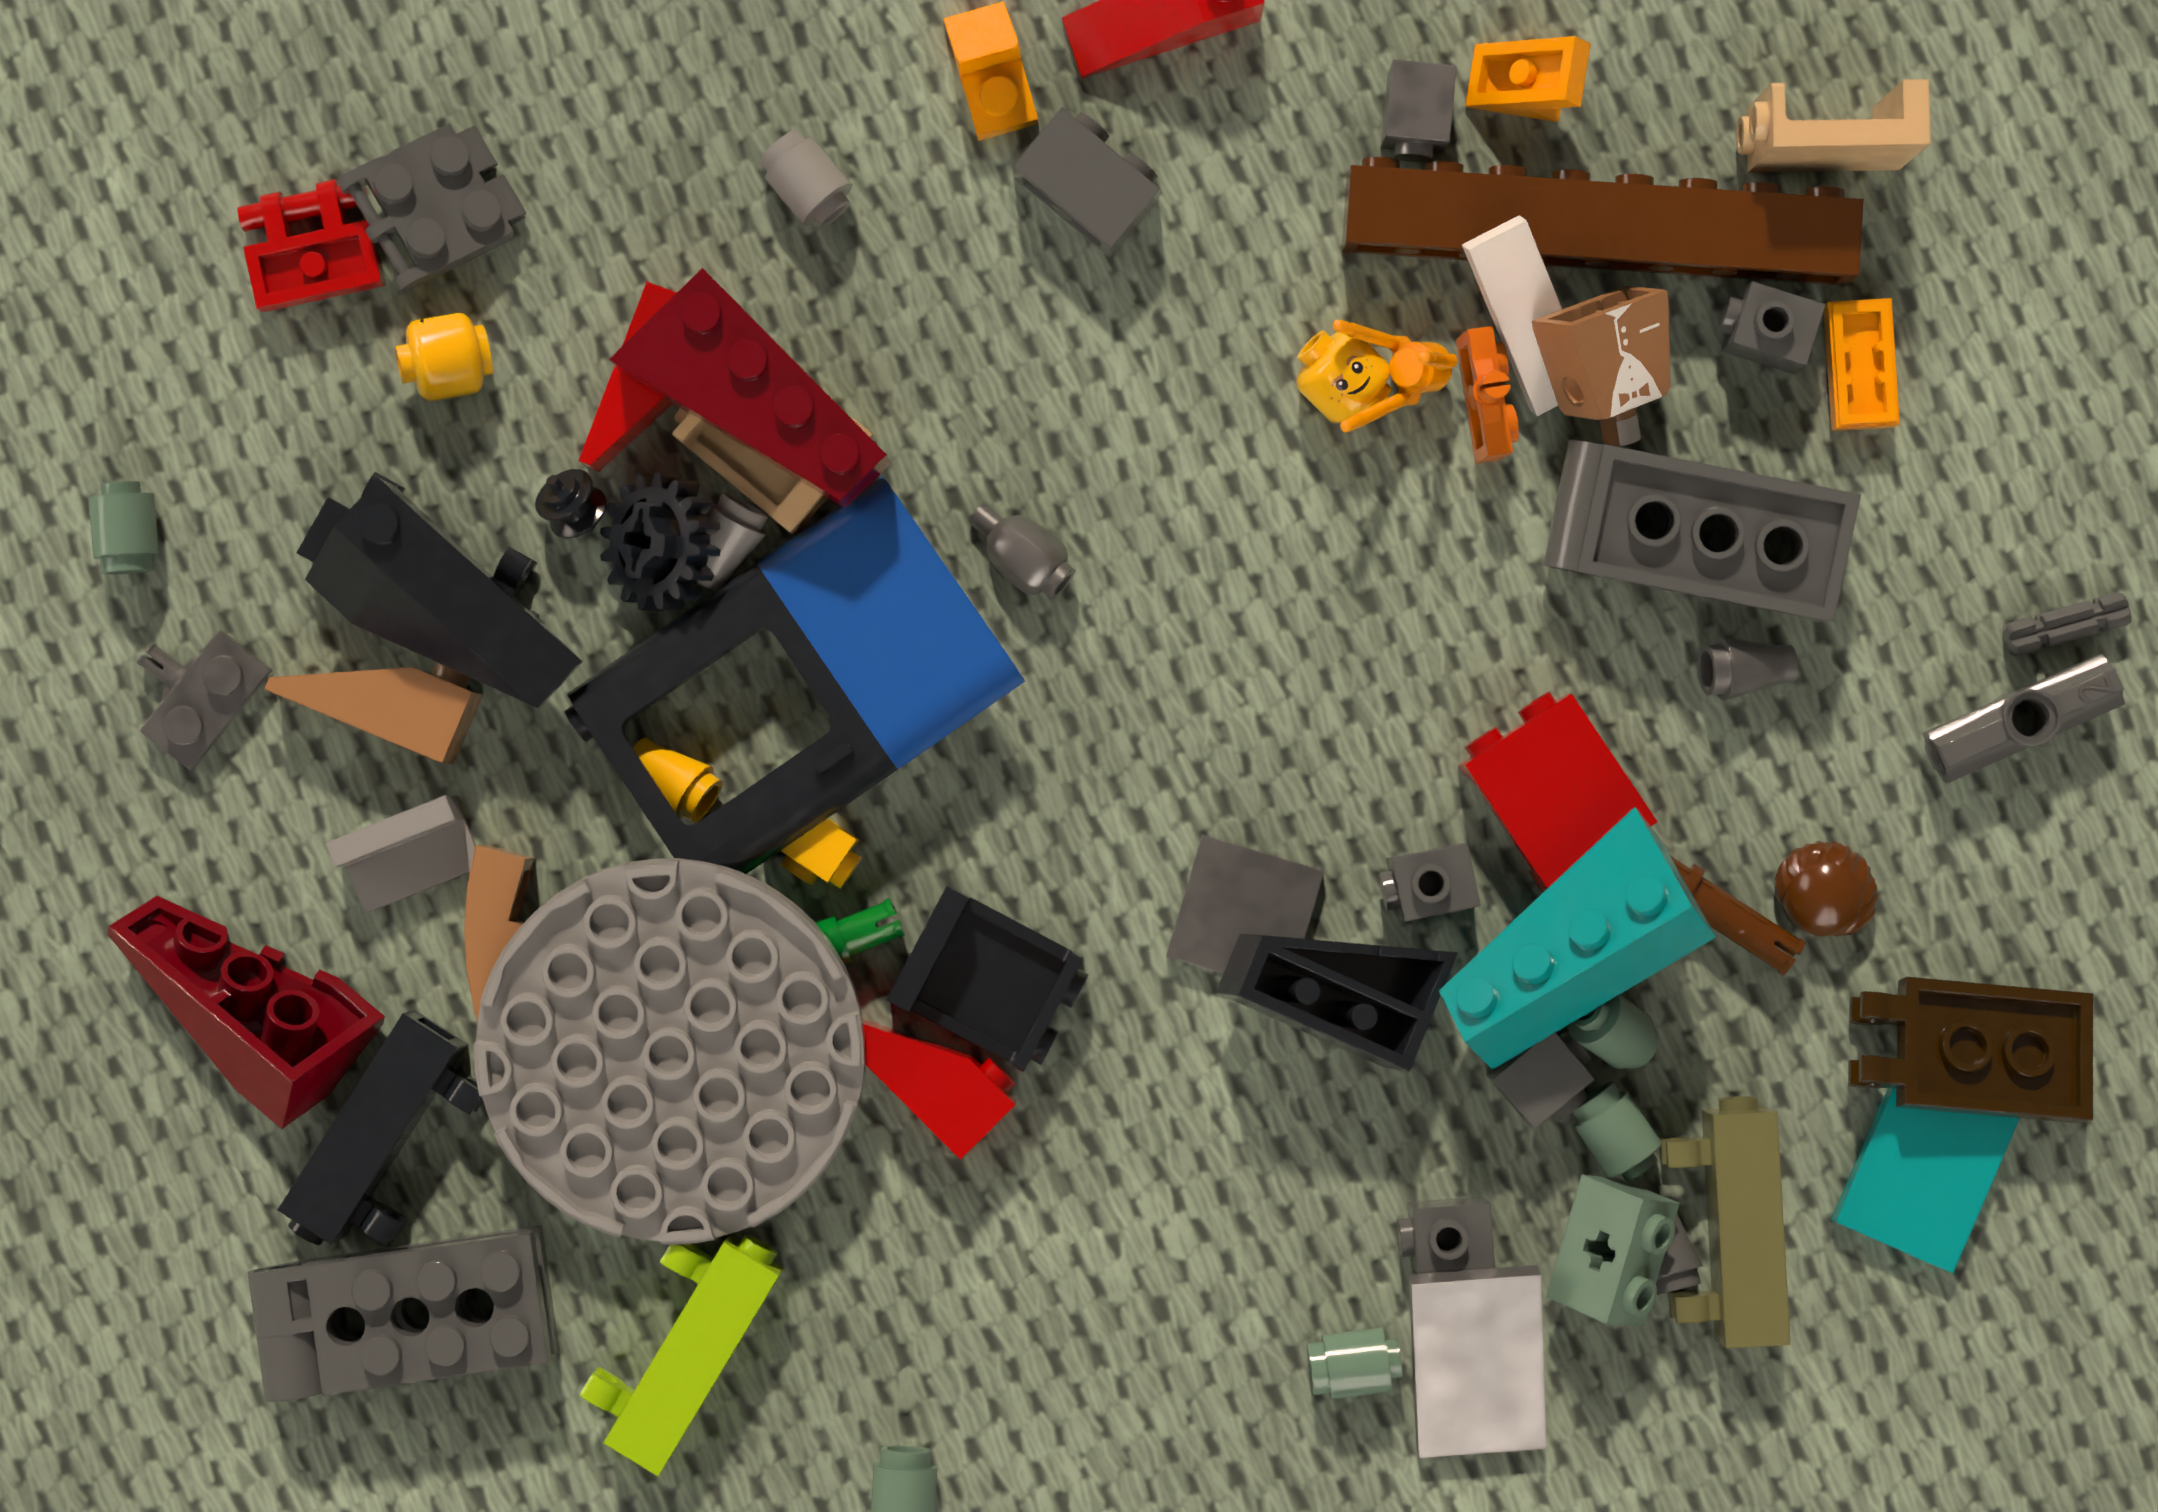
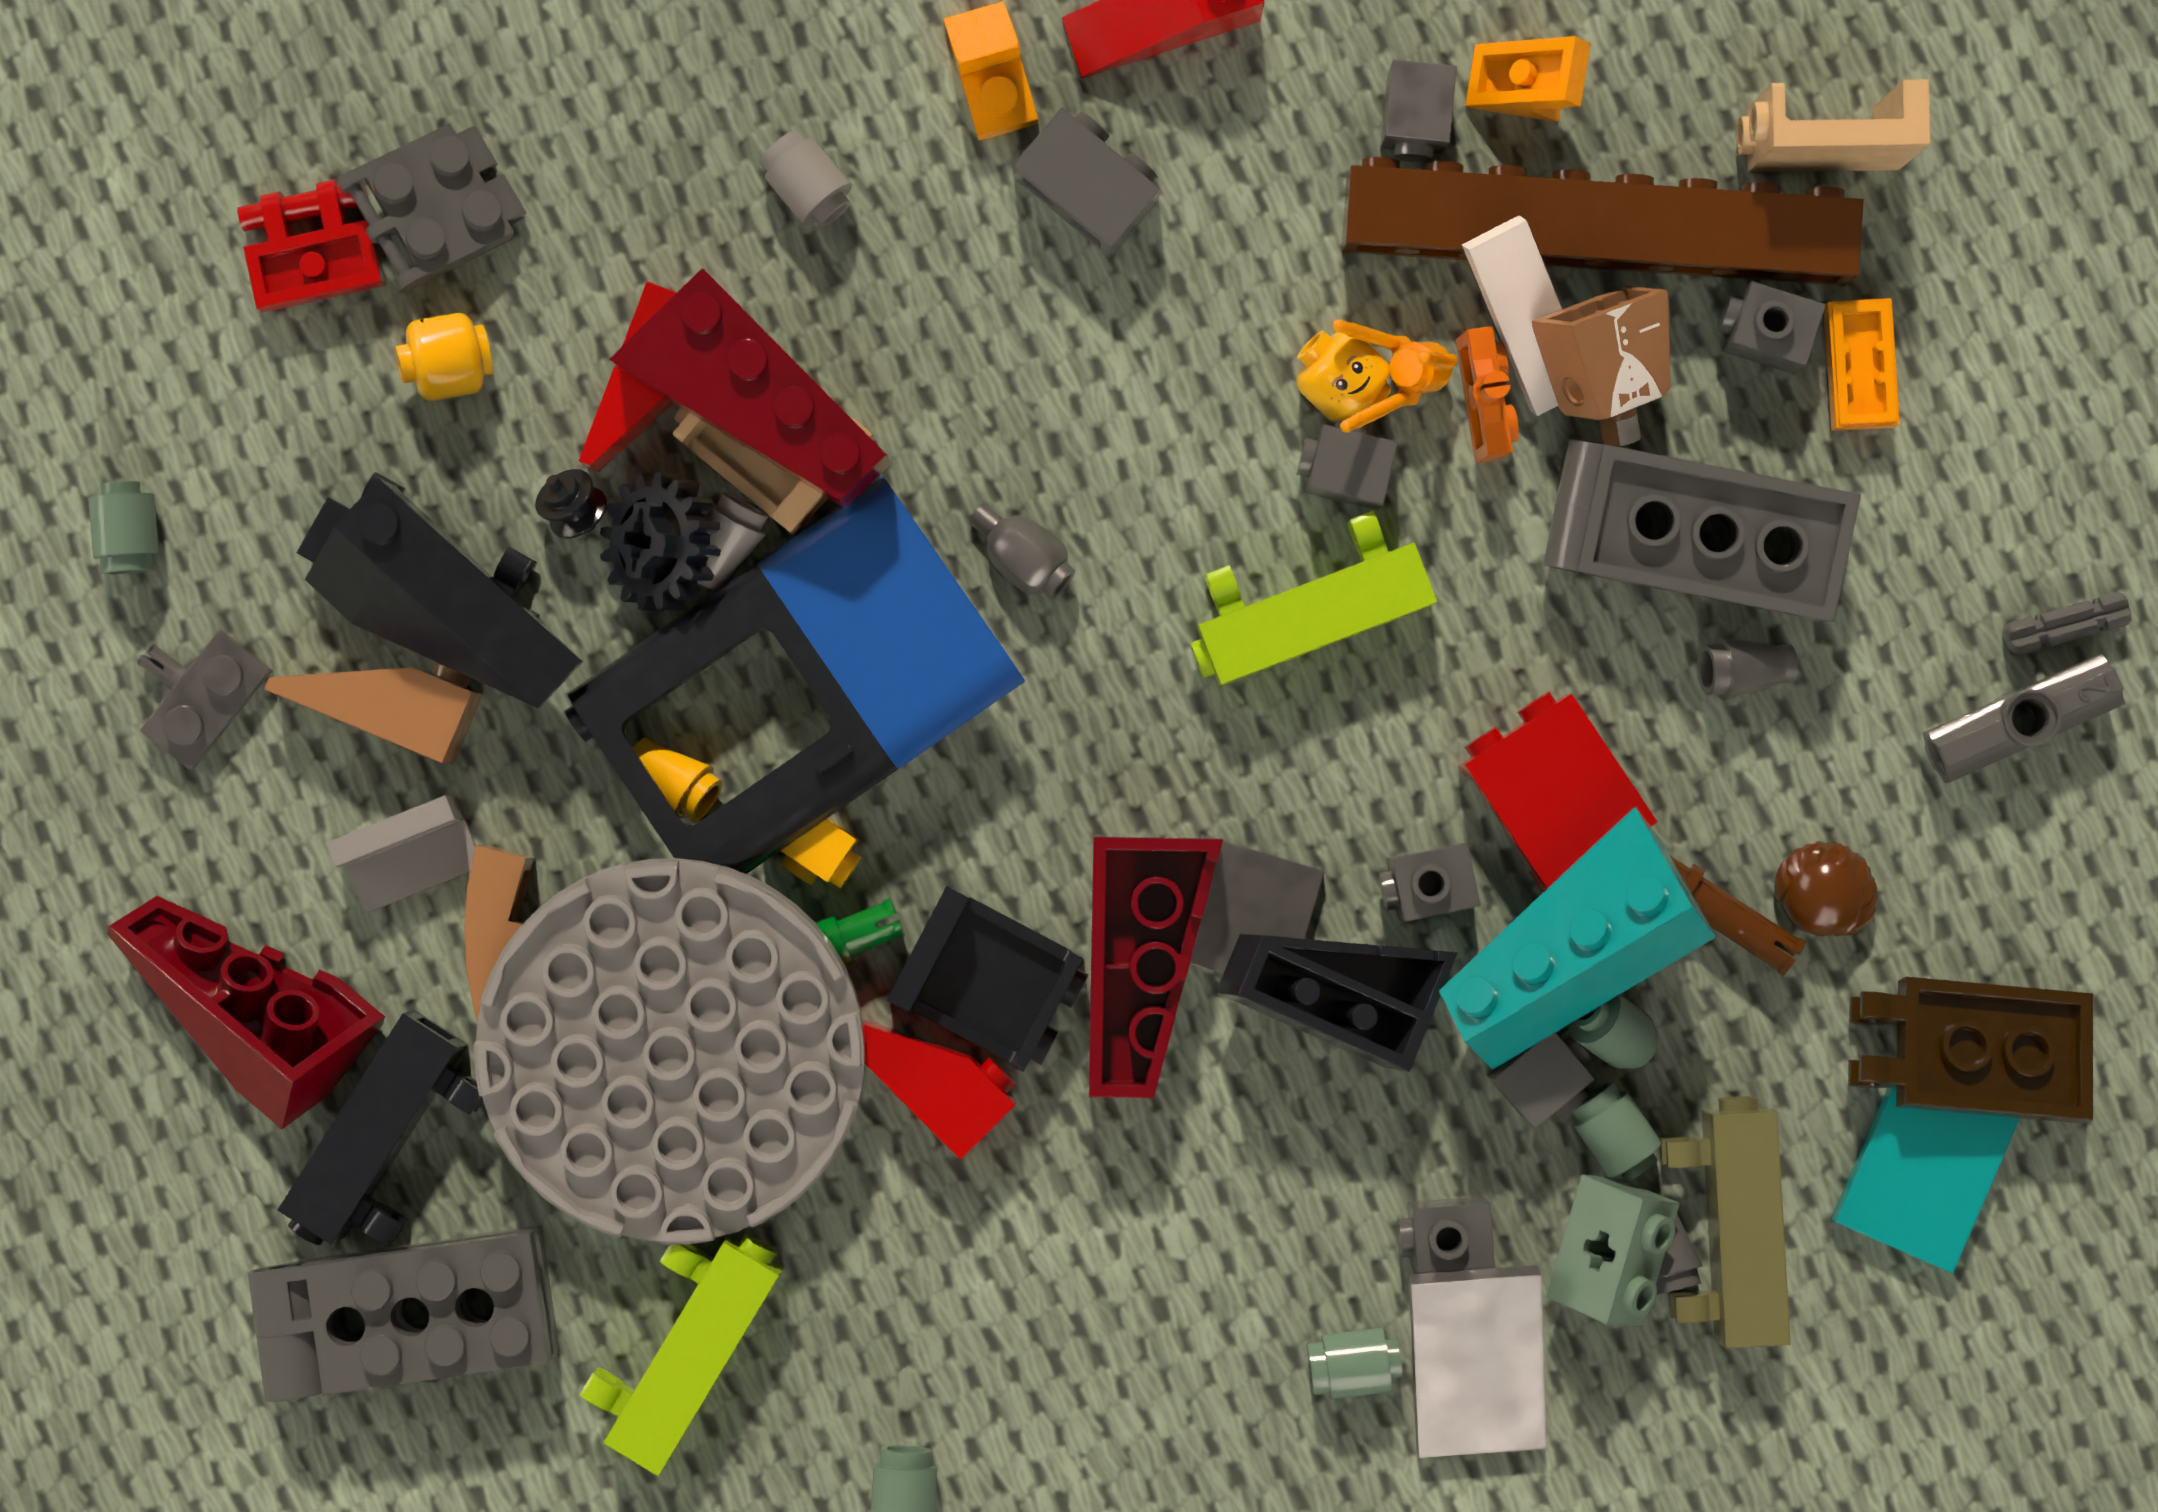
(1139, 930): none -> dark red wedge
(1314, 613): none -> lime brick
(1348, 465): none -> dark grey brick

